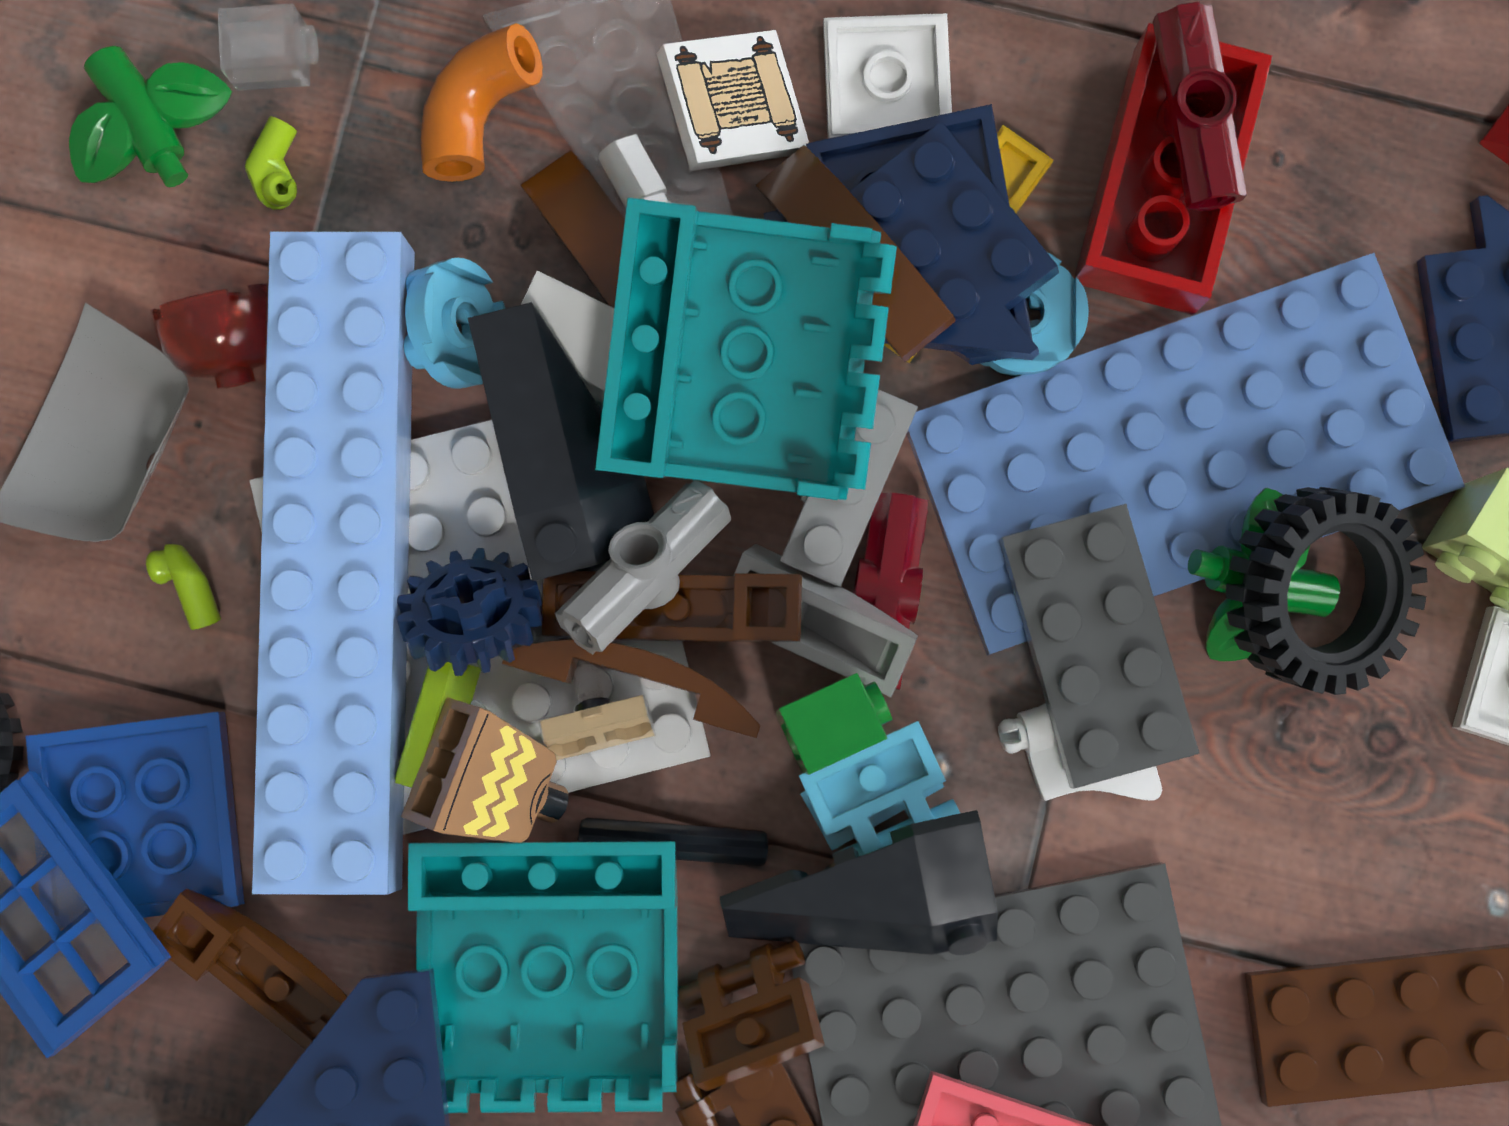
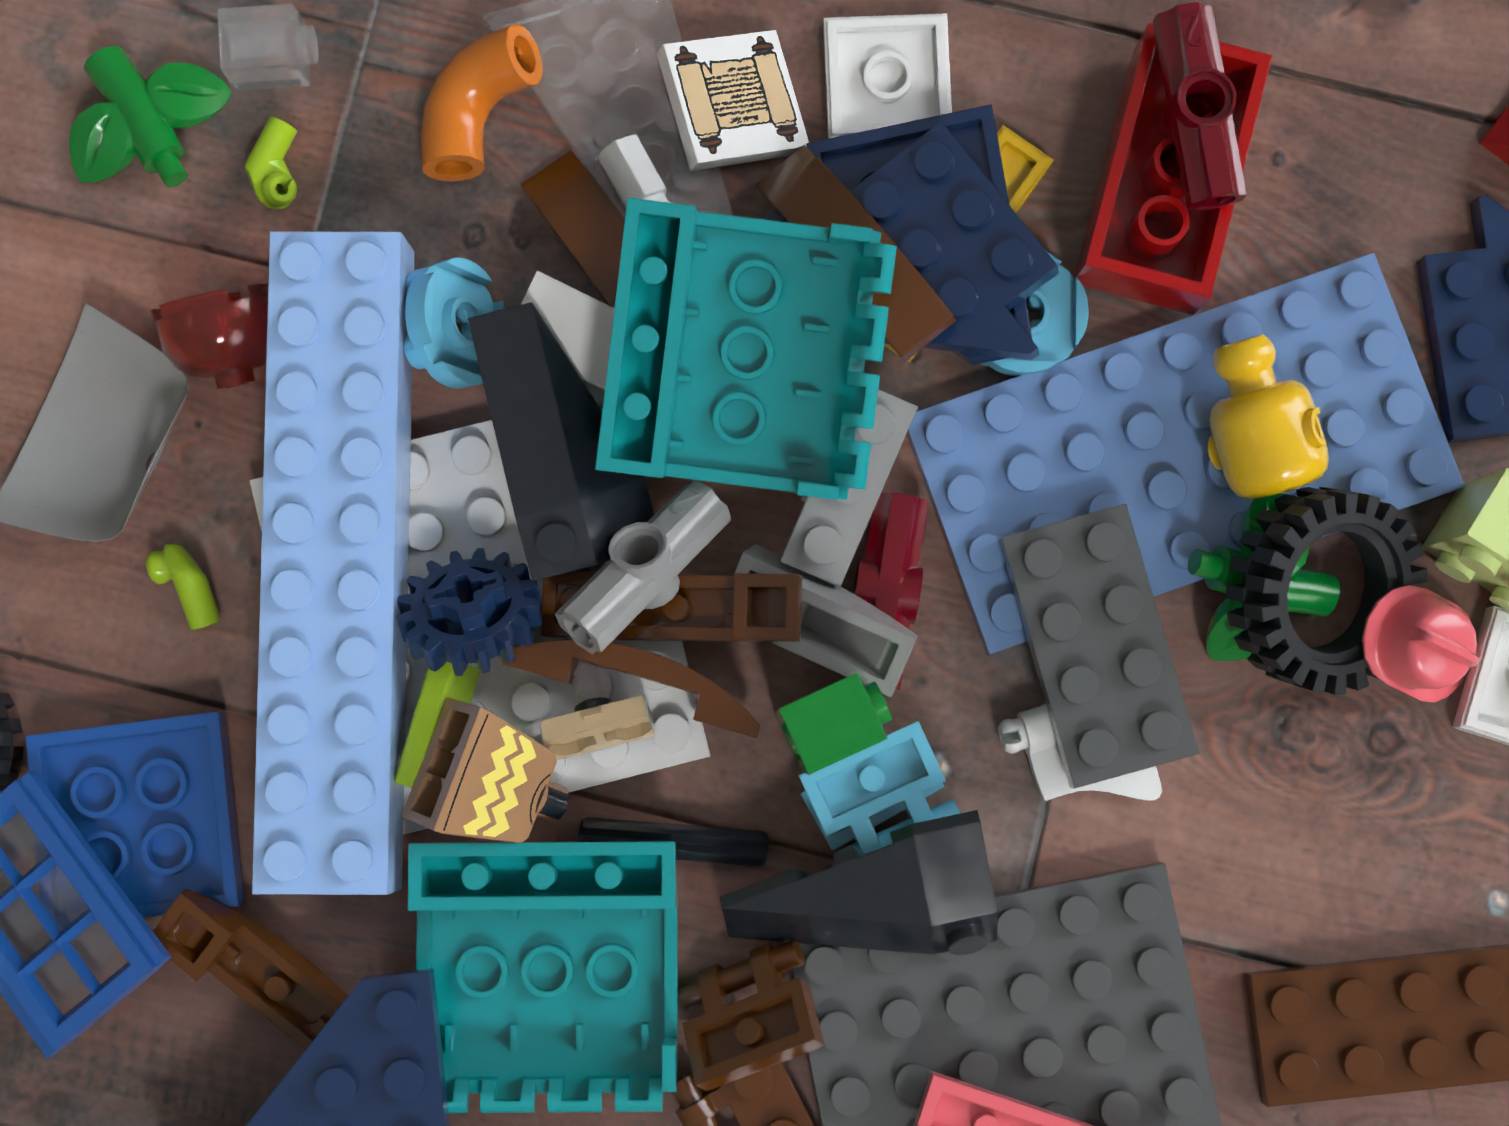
(1266, 429): none -> yellow piece
(1419, 643): none -> coral piece

